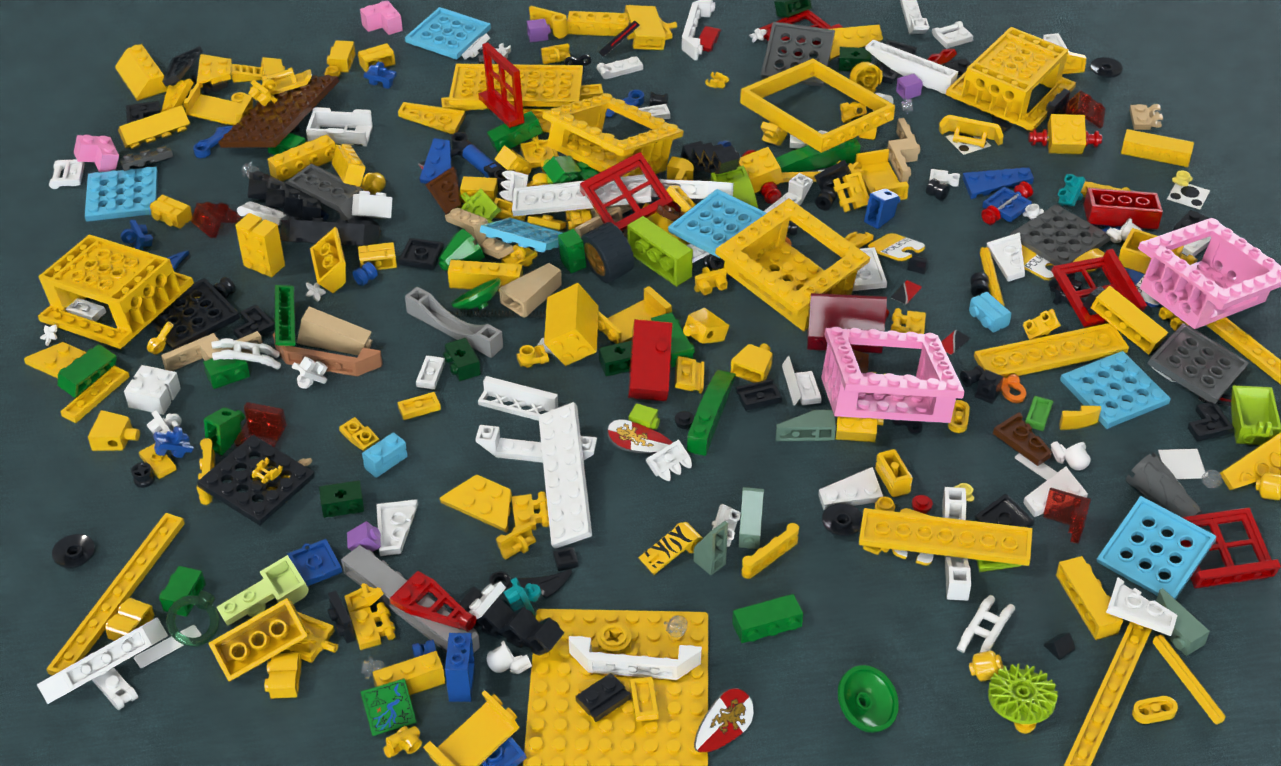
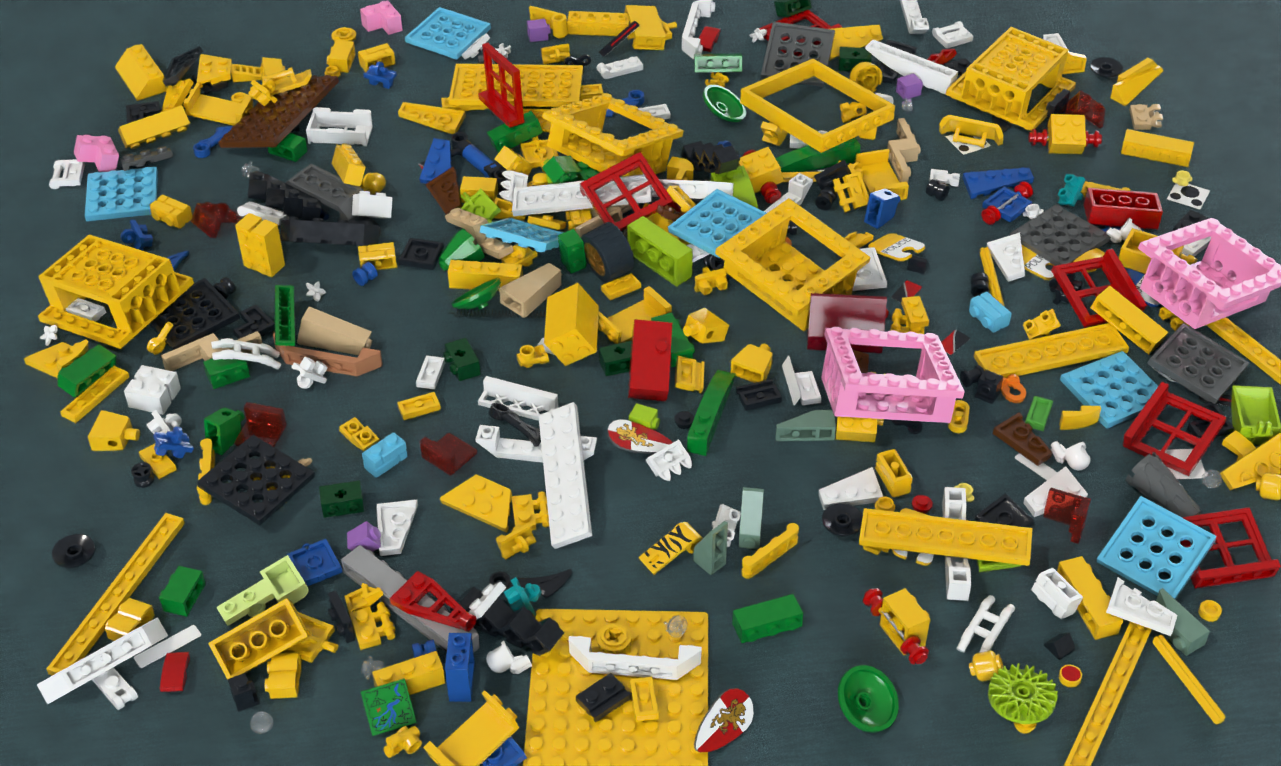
(76, 351): none -> yellow slope
(174, 671): none -> red slope
(204, 602): clear green piece -> none
(243, 692): none -> black brick
(261, 722): none -> clear plate
(271, 475): yellow piece -> none
(289, 163): yellow brick -> none
(329, 261): yellow slope -> none
(344, 34): none -> yellow gear
(427, 309): light grey arch -> none
(447, 453): none -> clear red bracket
(503, 413): none -> black piece
(565, 559): black tile -> none
(621, 286): none -> yellow plate
(657, 99): black bush -> none
(718, 62): none -> brick
(723, 103): none -> green dish
(902, 621): none -> yellow brick
(915, 312): none -> yellow plate
(1056, 593): none -> white brick
(1070, 676): none -> tile
(1092, 296): black tile -> none
(1135, 81): none -> yellow wedge
(1148, 418): none -> red window
(1153, 709): yellow plate -> none
(1210, 610): none -> yellow tile
(1238, 444): none -> yellow slope

